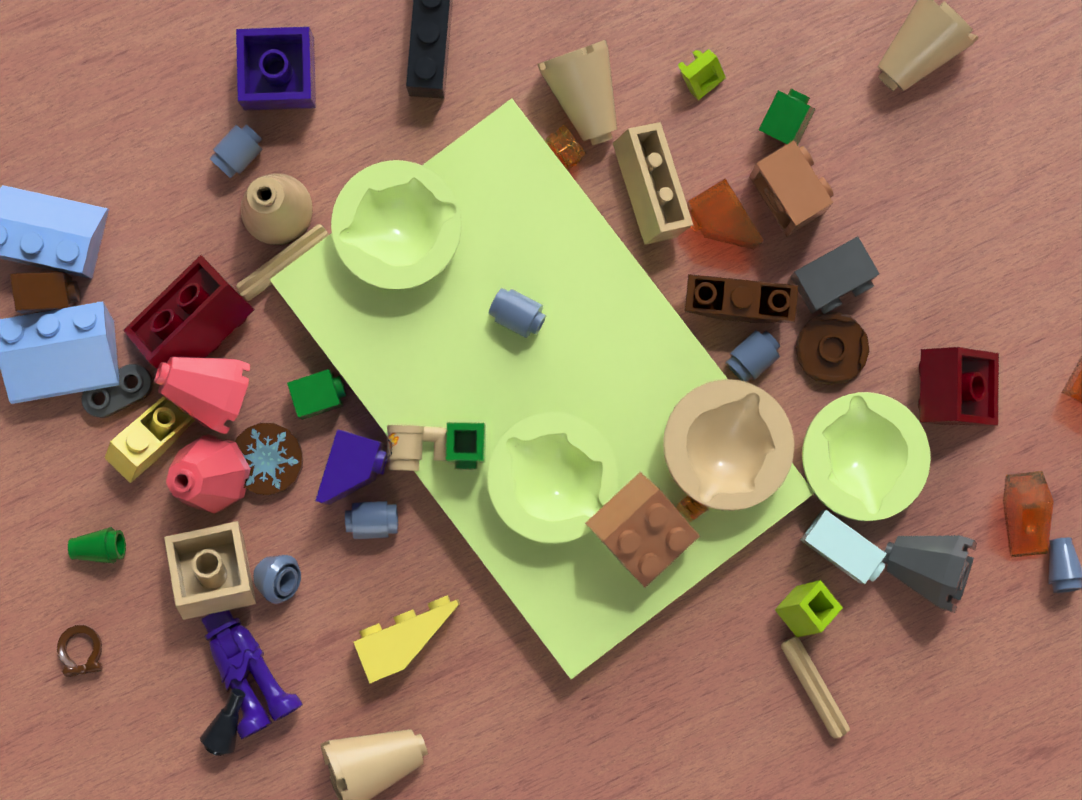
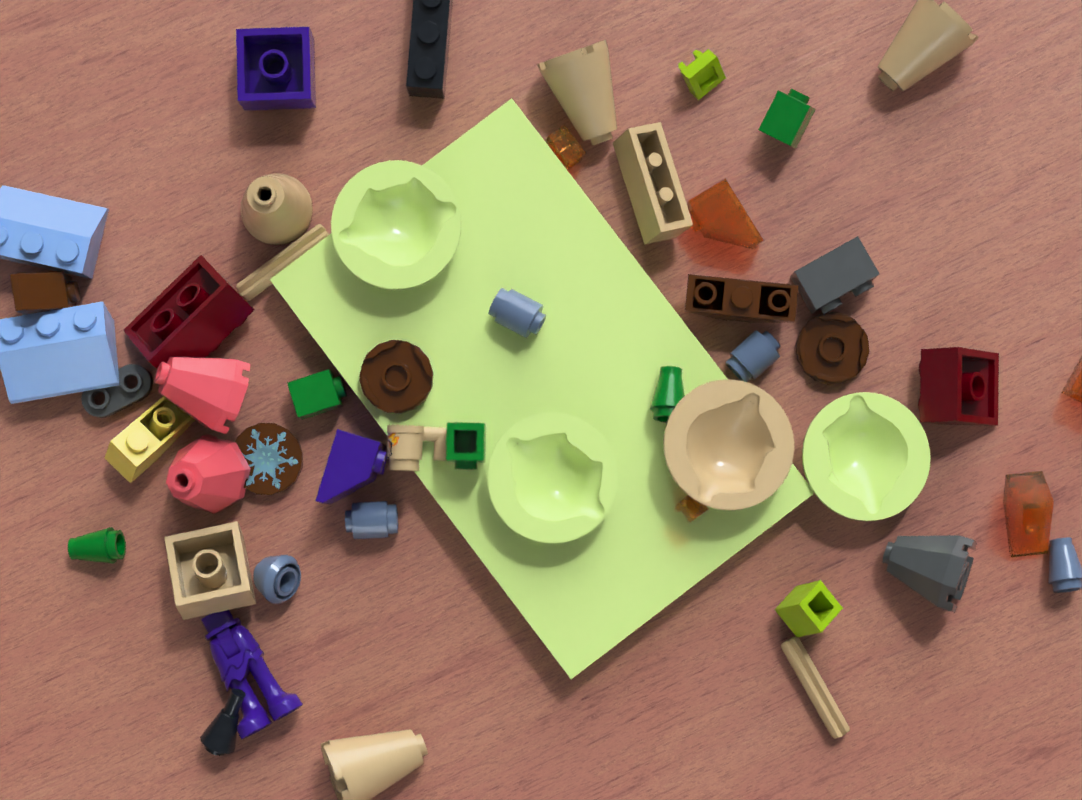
(92, 663): reddish brown piece -> none
(236, 150): sand blue brick -> none
(395, 647): light yellow slope -> none
(396, 376): none -> reddish brown tile
(642, 529): nougat brick -> none
(667, 393): none -> green cone
(792, 187): nougat brick -> none
(844, 548): light aqua brick -> none

